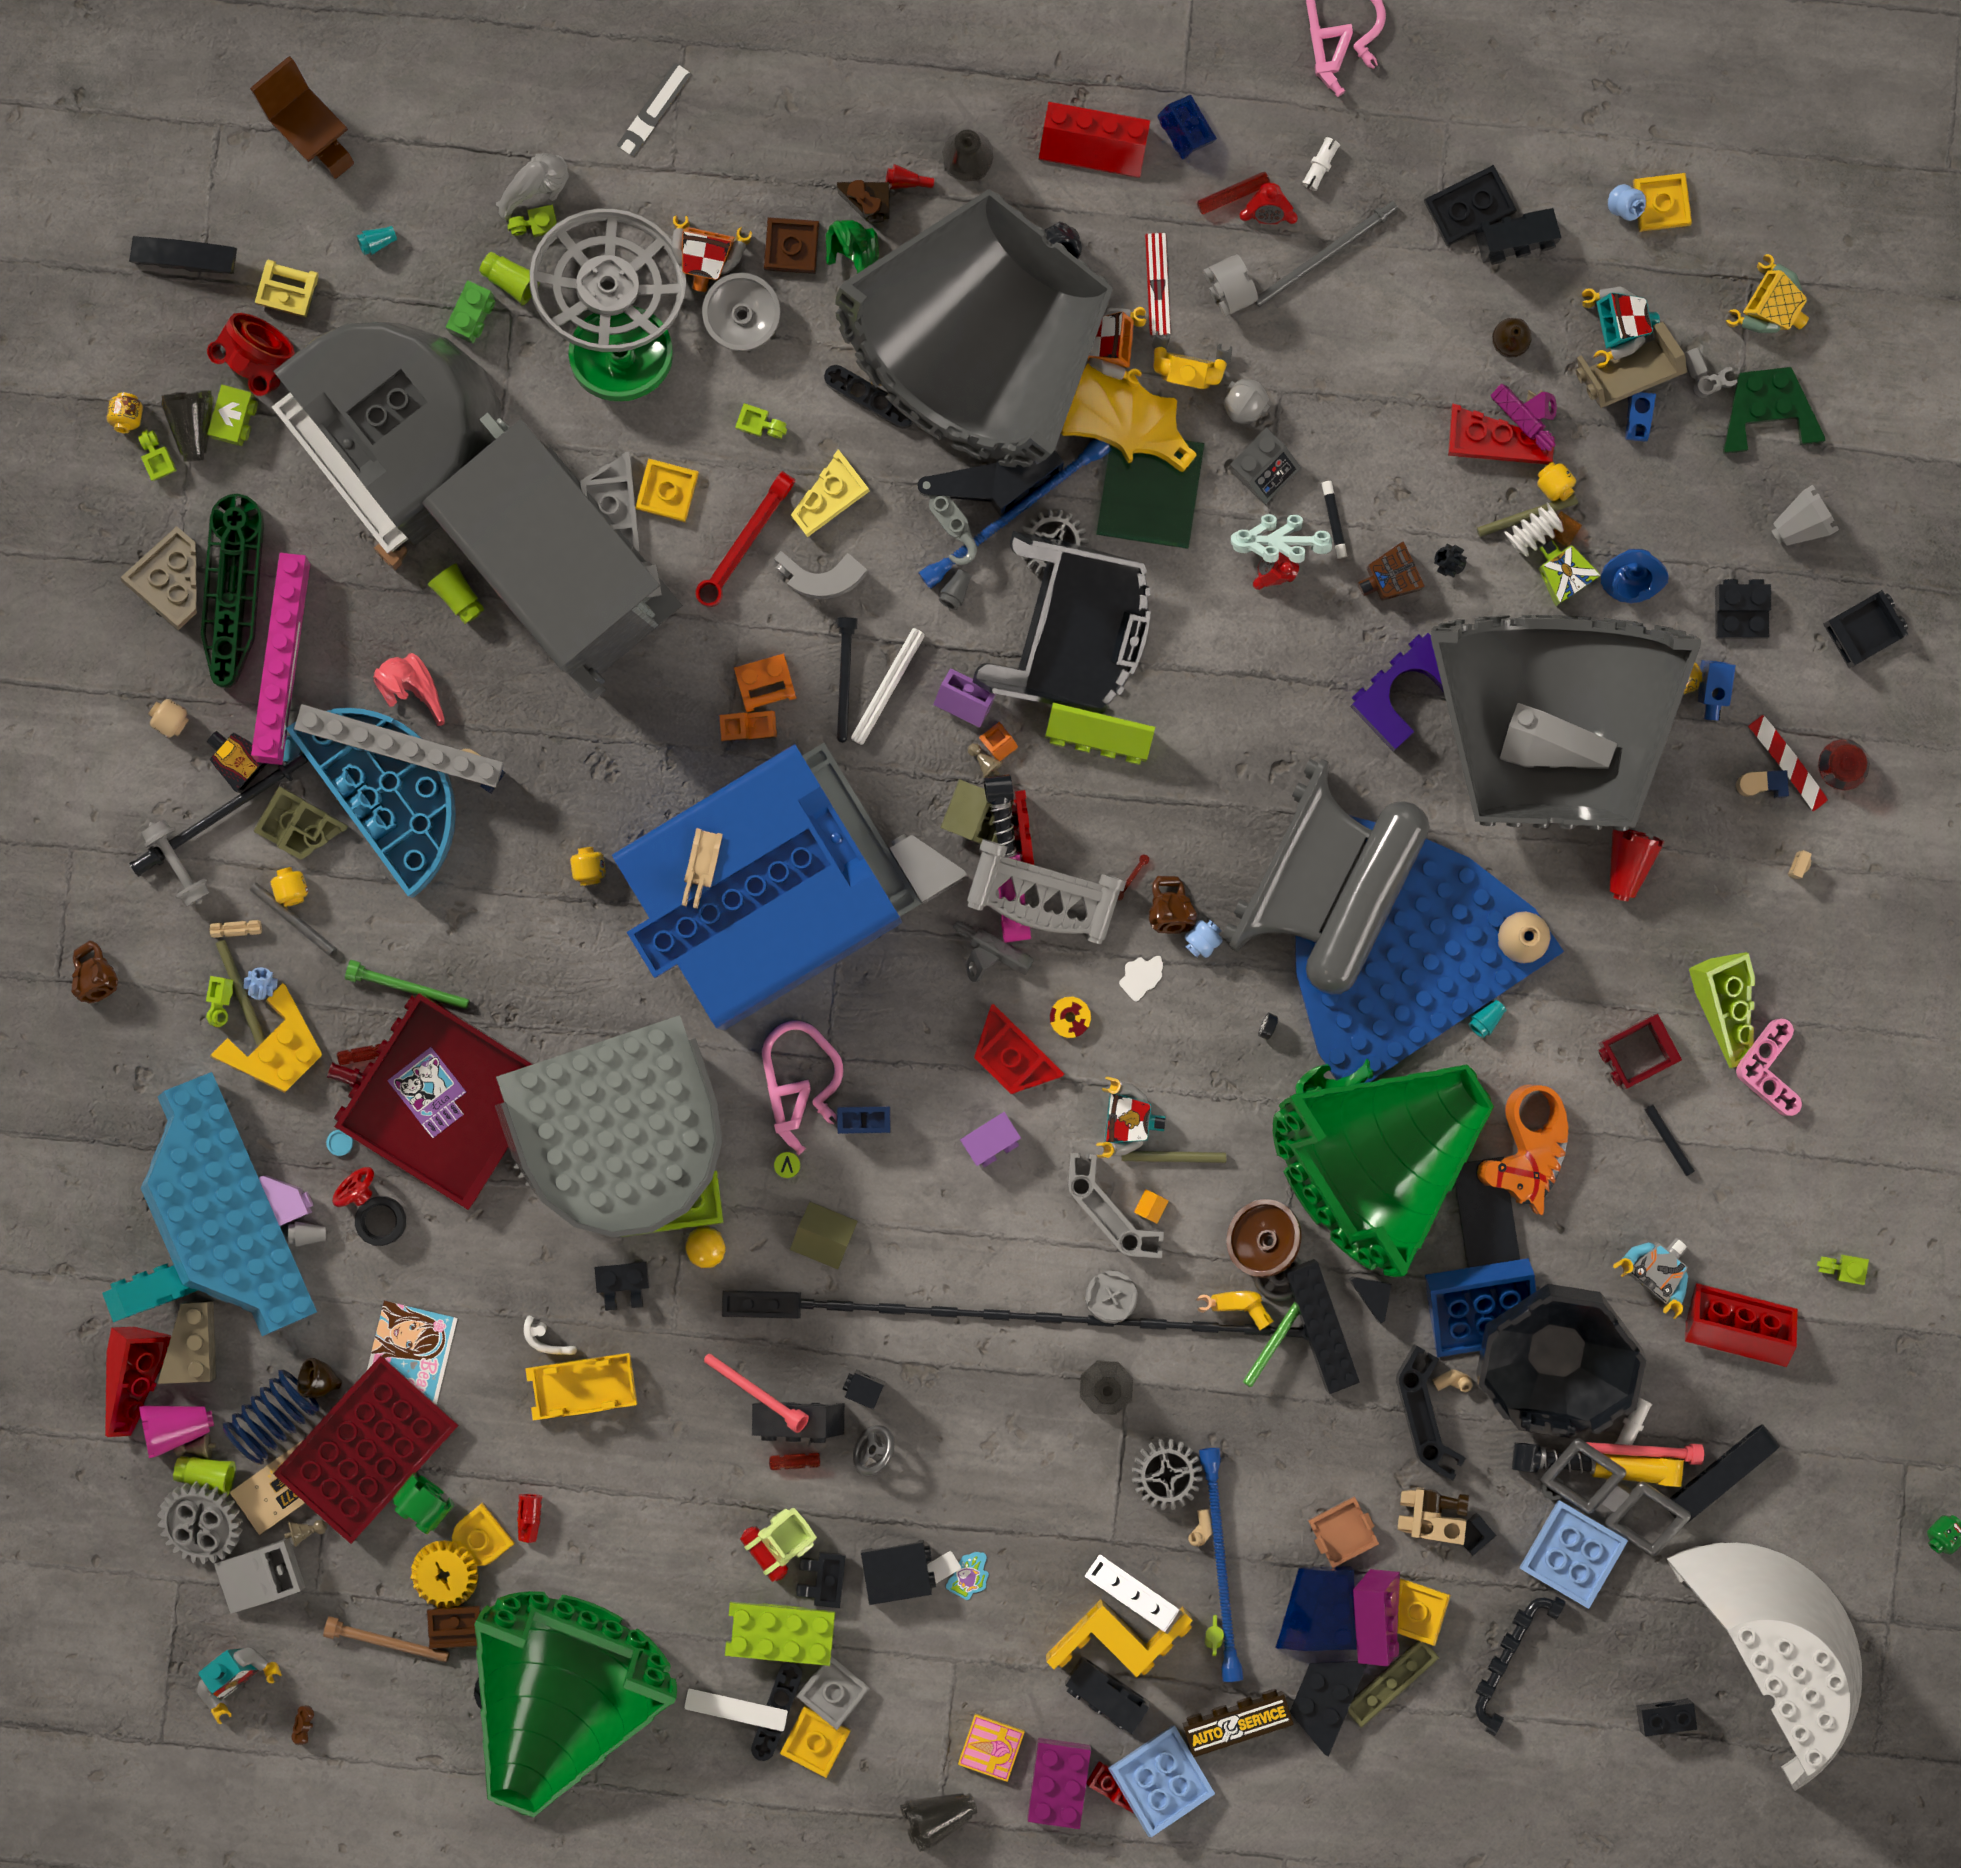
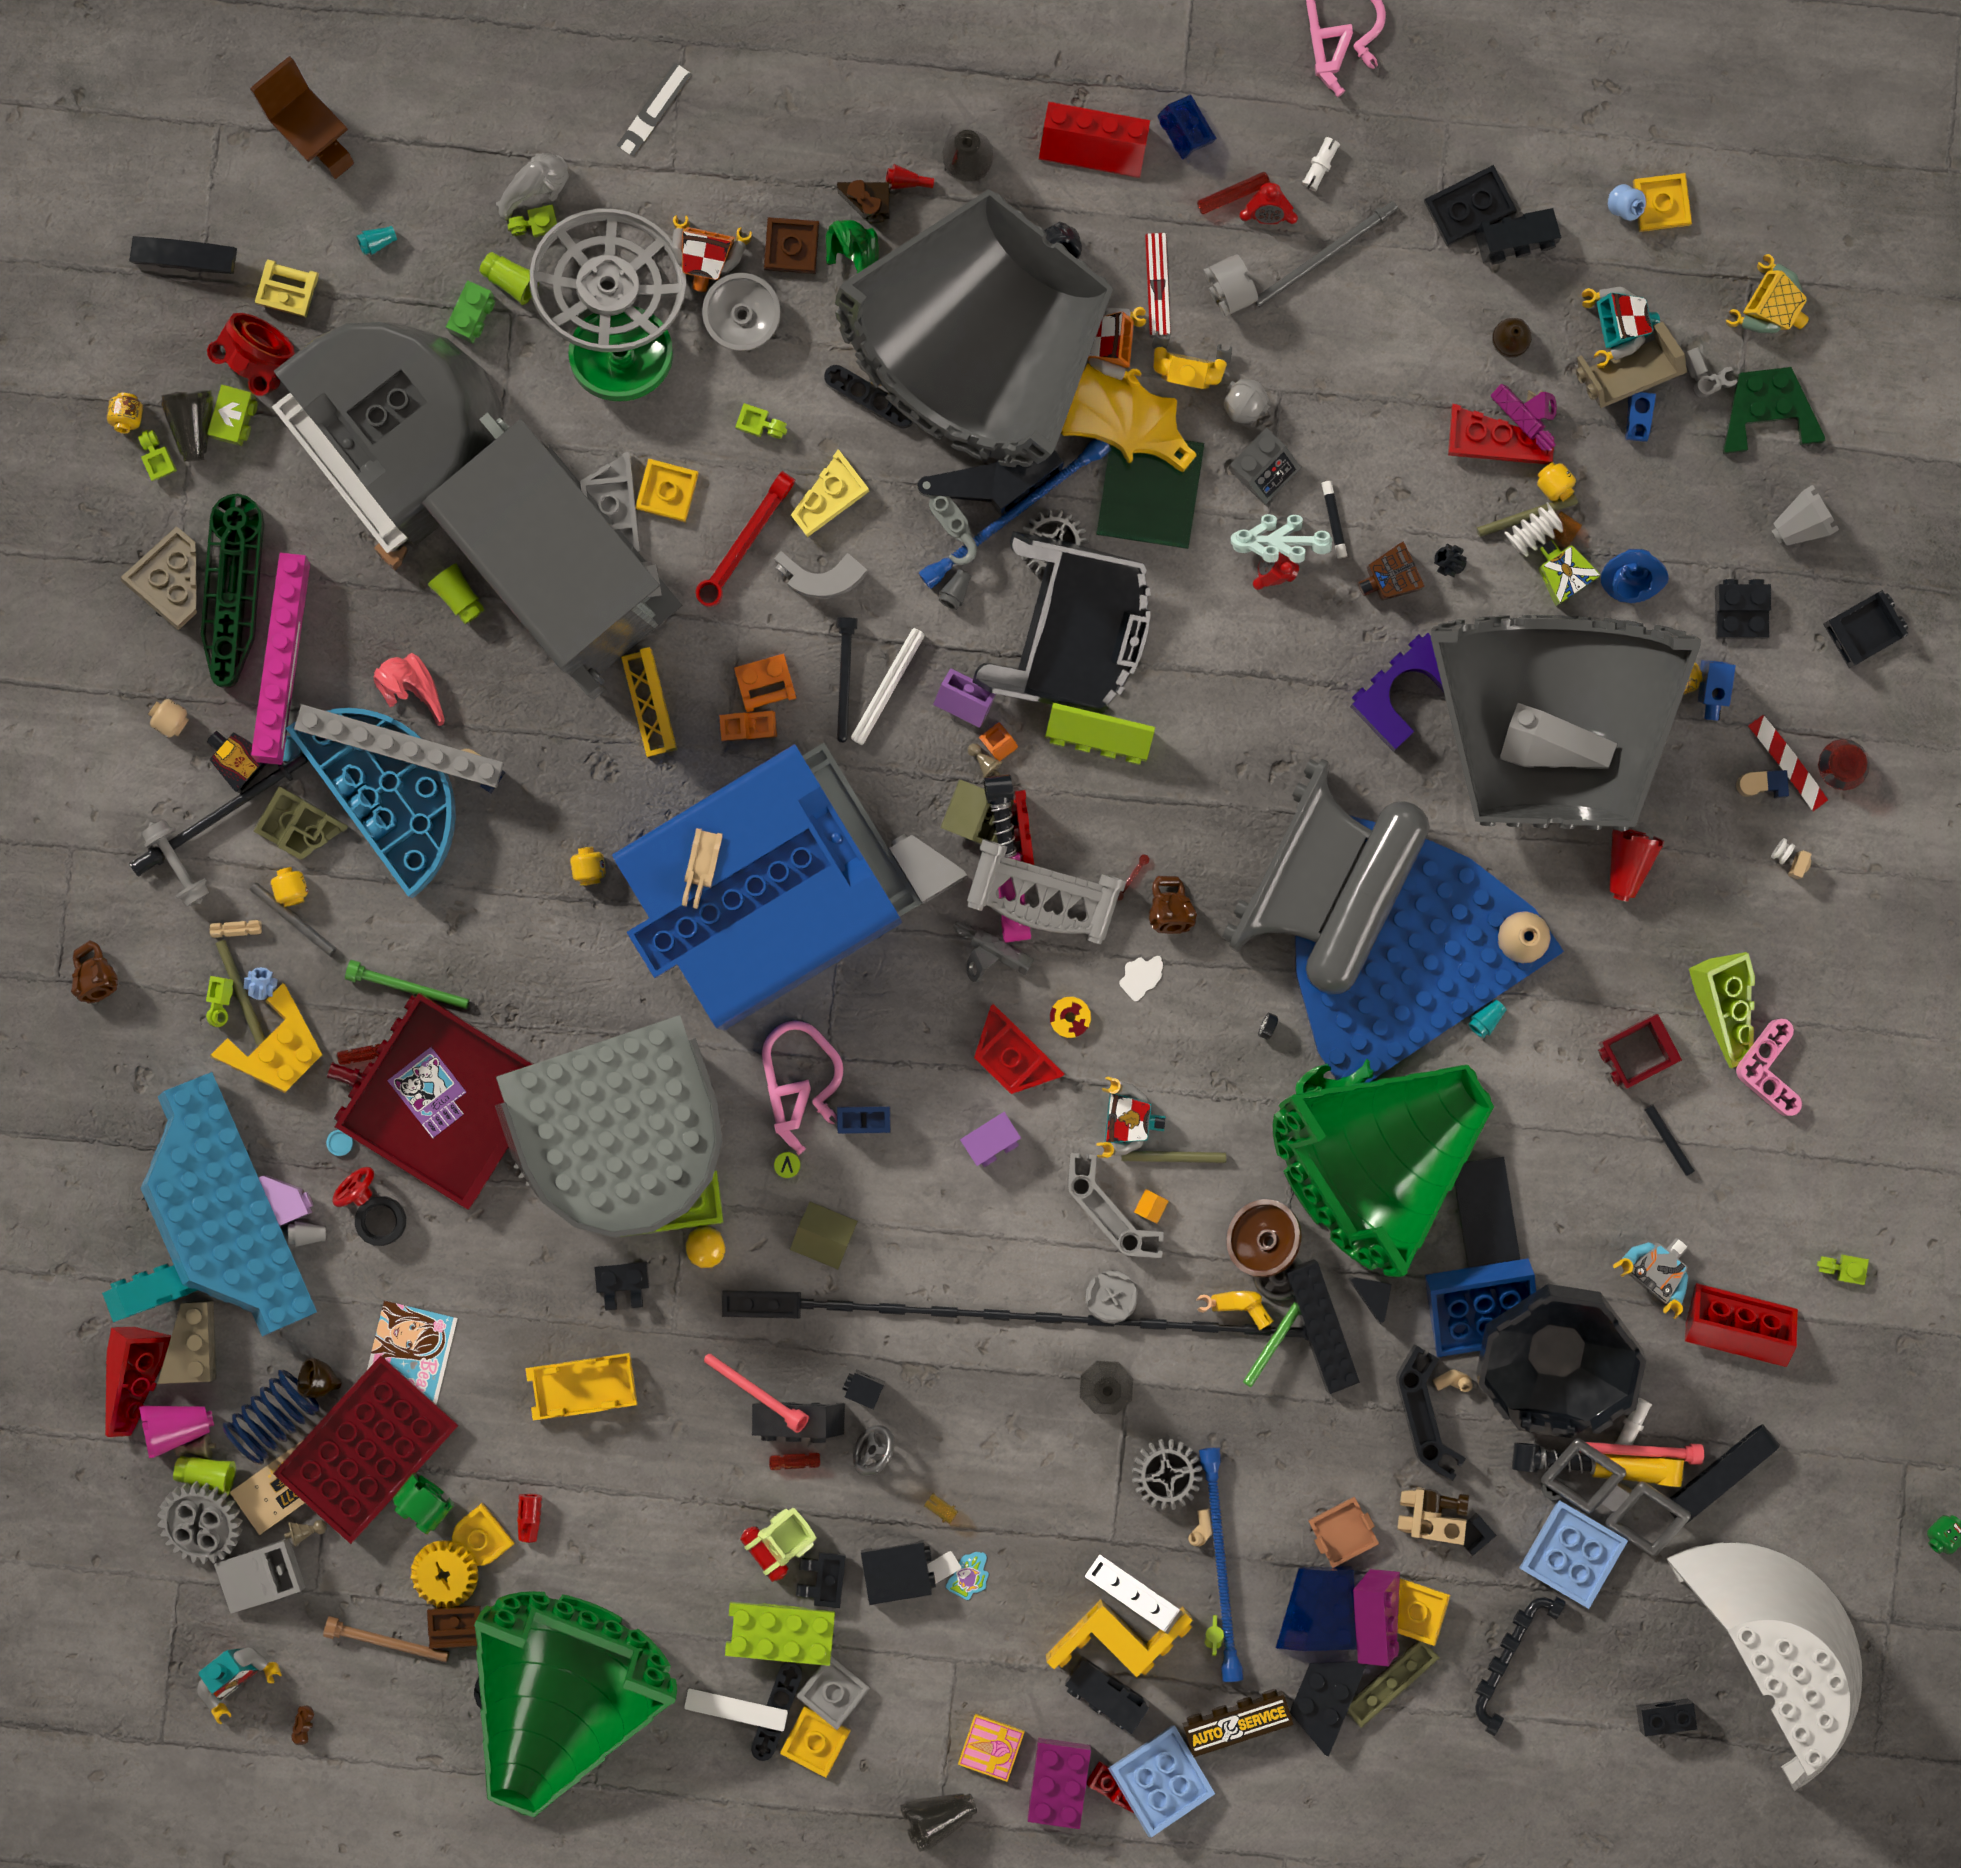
(539, 1329): white piece -> none
(658, 700): none -> yellow fence
(942, 1509): none -> clear yellow pin
(1203, 938): light blue piece -> none
(1539, 1155): orange animal -> none
(1783, 851): none -> white bush

